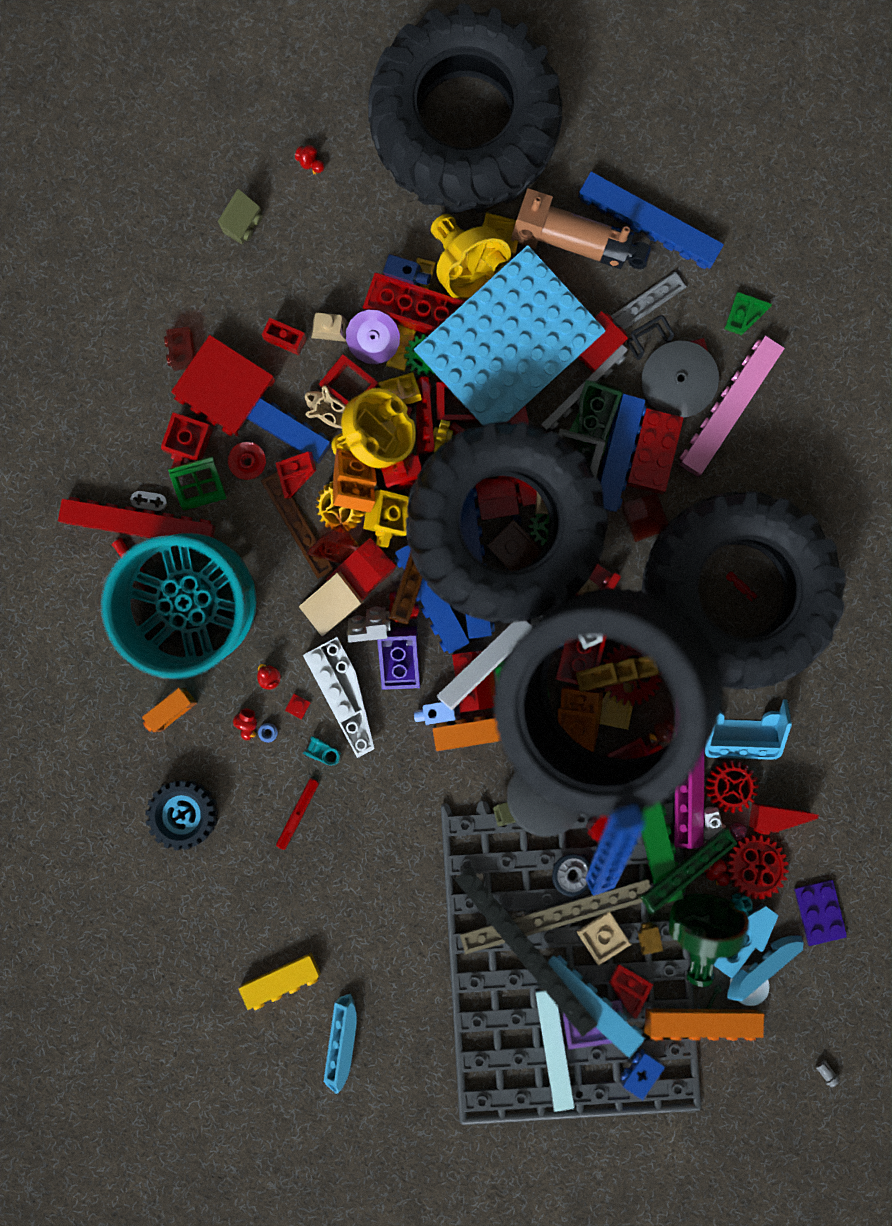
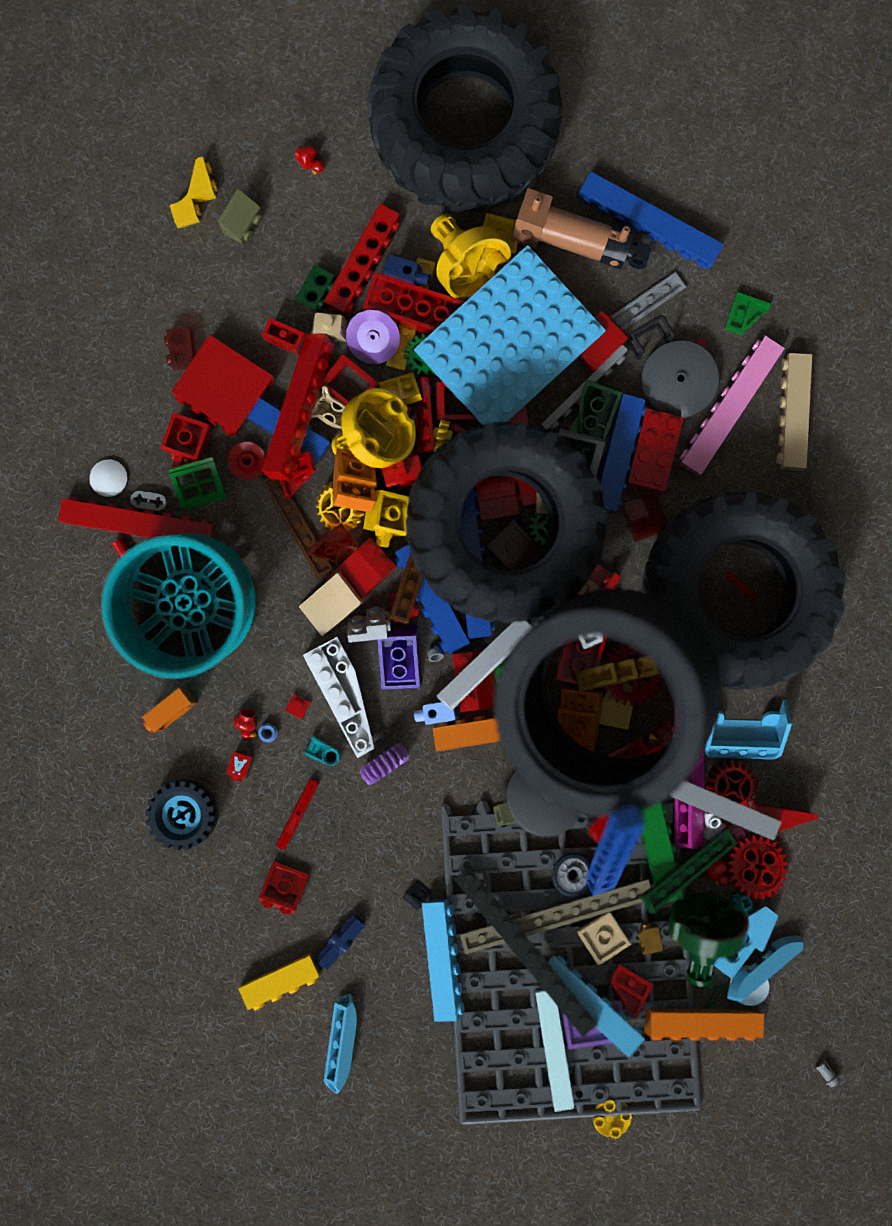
(108, 478): none -> white dish
(200, 190): none -> yellow arch
(239, 766): none -> red brick
(268, 677): red animal -> none
(283, 888): none -> red plate
(298, 407): none -> red brick
(311, 287): none -> dark green brick
(340, 942): none -> dark blue piece
(382, 217): none -> red brick
(384, 764): none -> medium lavender gear
(417, 895): none -> black slope
(435, 651): none -> light grey hinge
(442, 960): none -> medium azure brick
(611, 1125): none -> yellow dish
(641, 1084): blue brick -> none
(727, 810): none -> light grey tile
(795, 411): none -> tan brick
(820, 912): dark purple plate -> none

